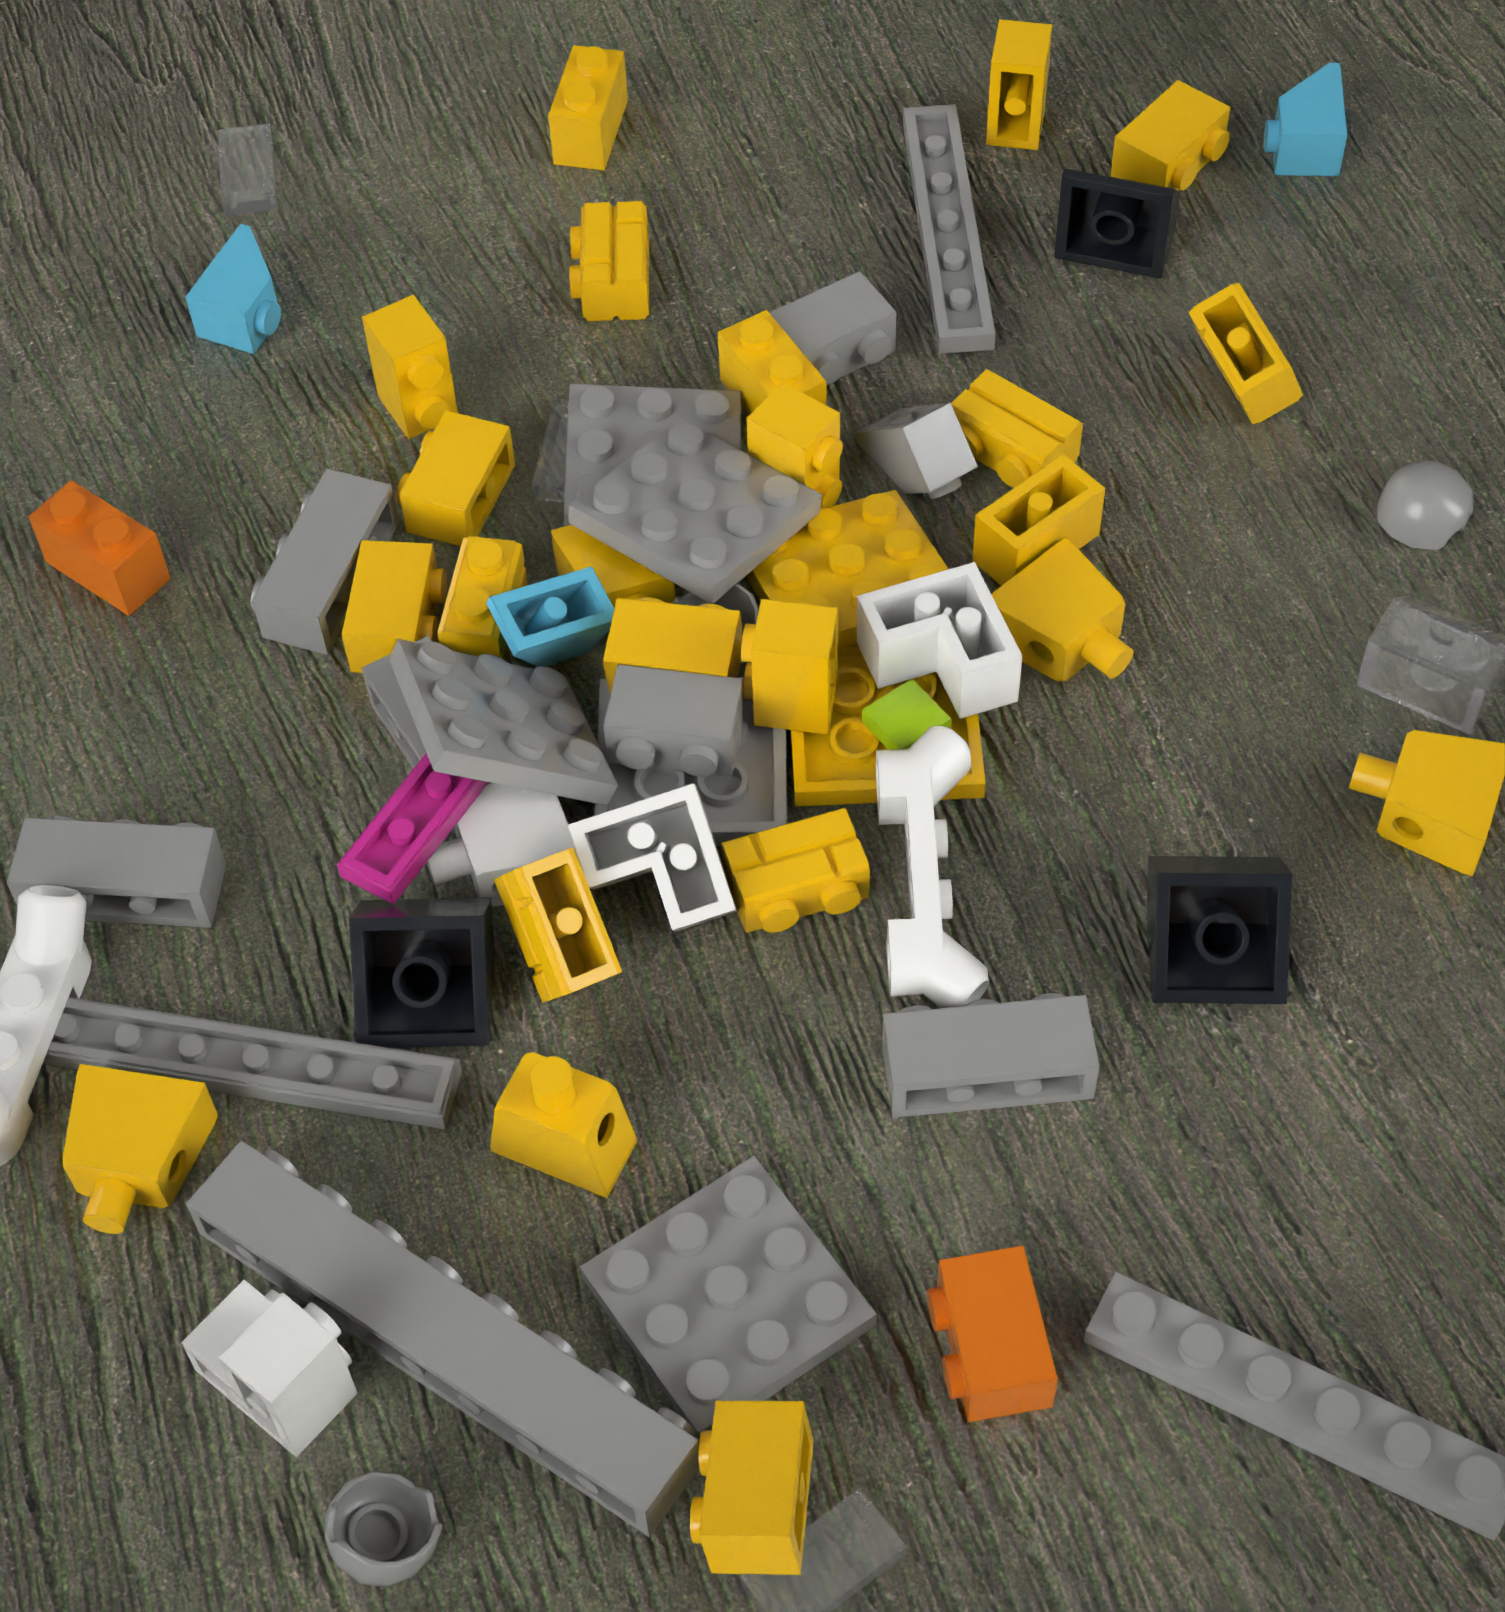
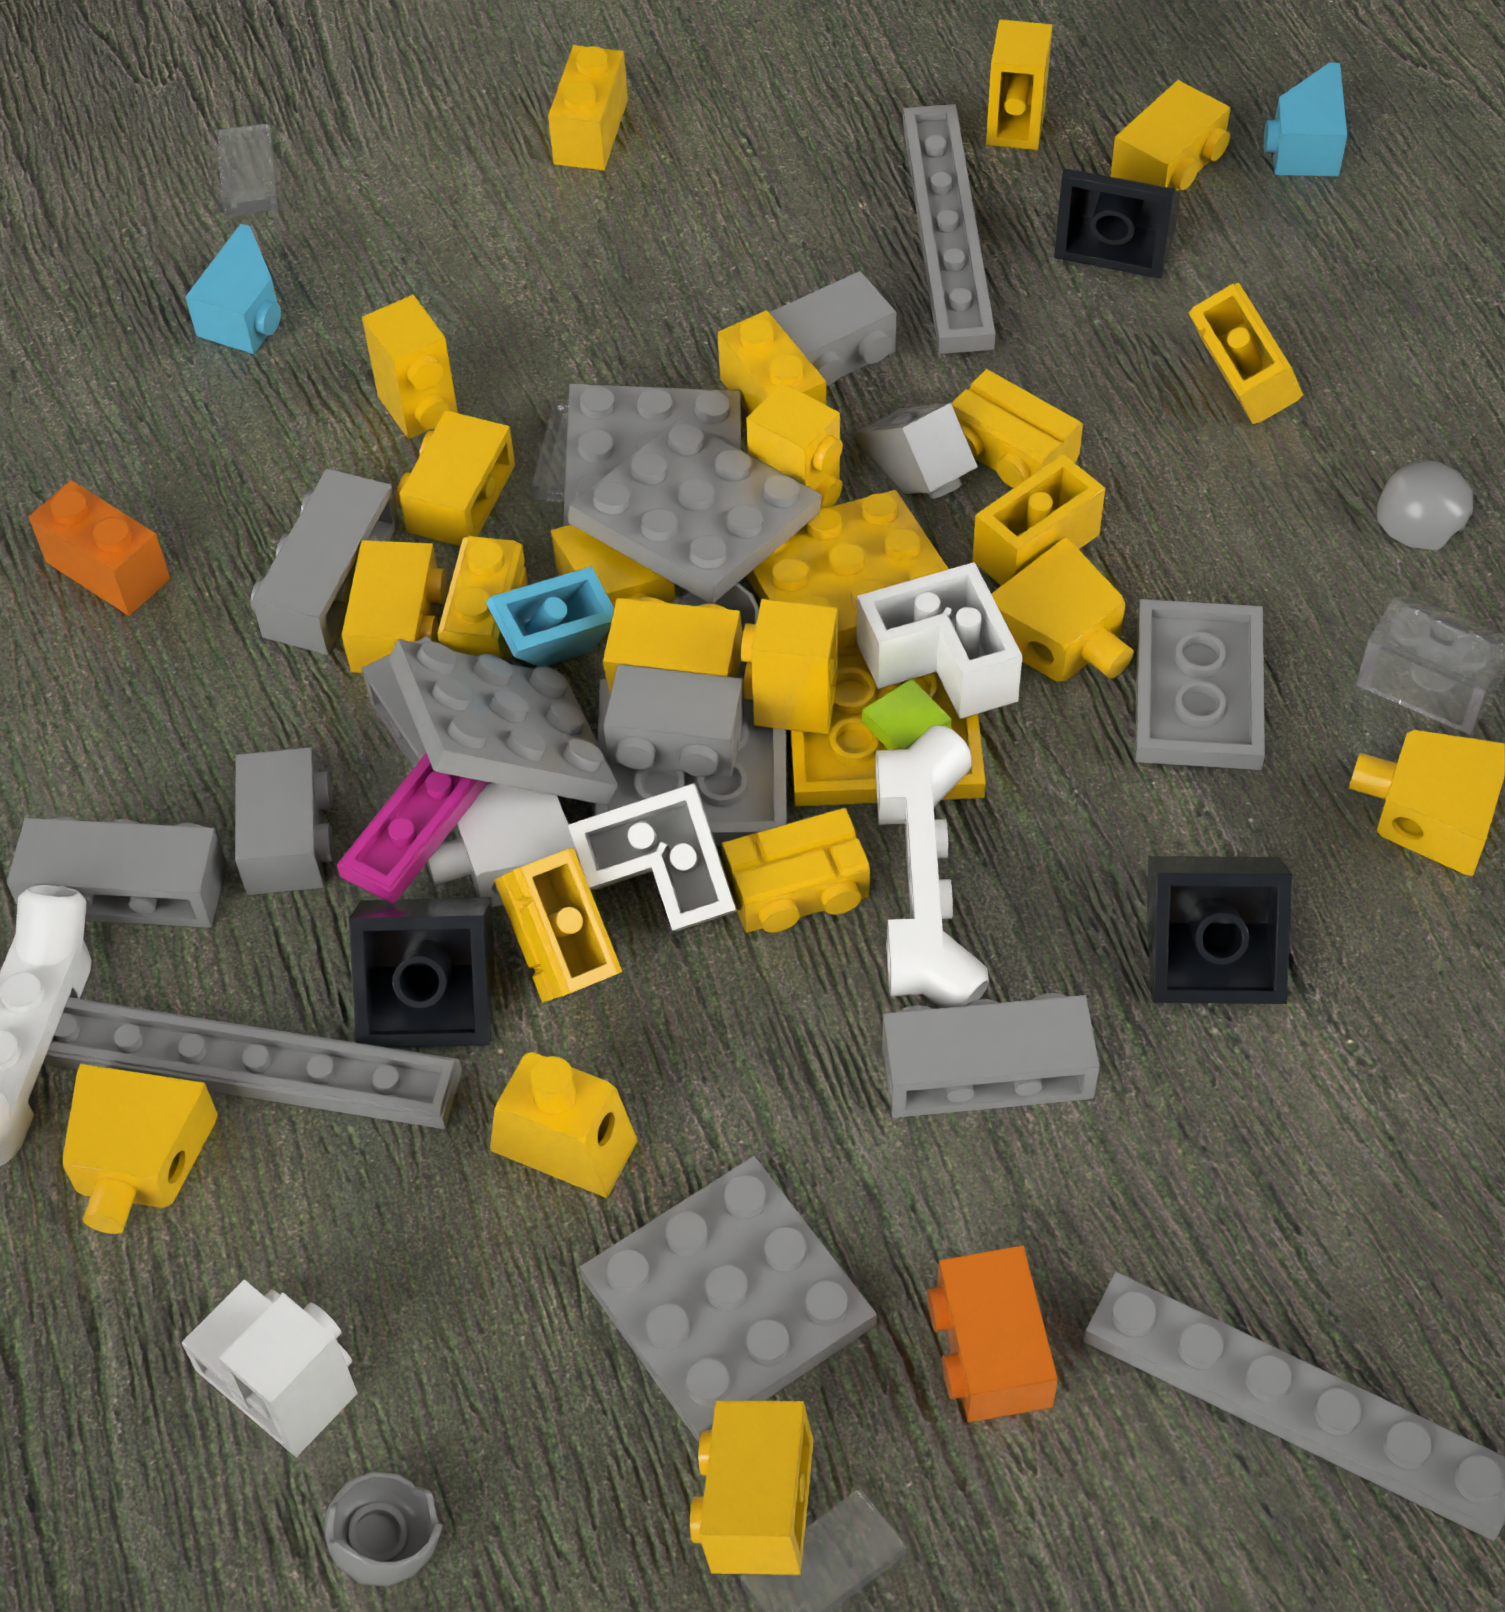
(281, 822): none -> light grey brick
(449, 1337): light grey brick -> none
(612, 261): yellow brick -> none
(1200, 684): none -> light grey plate

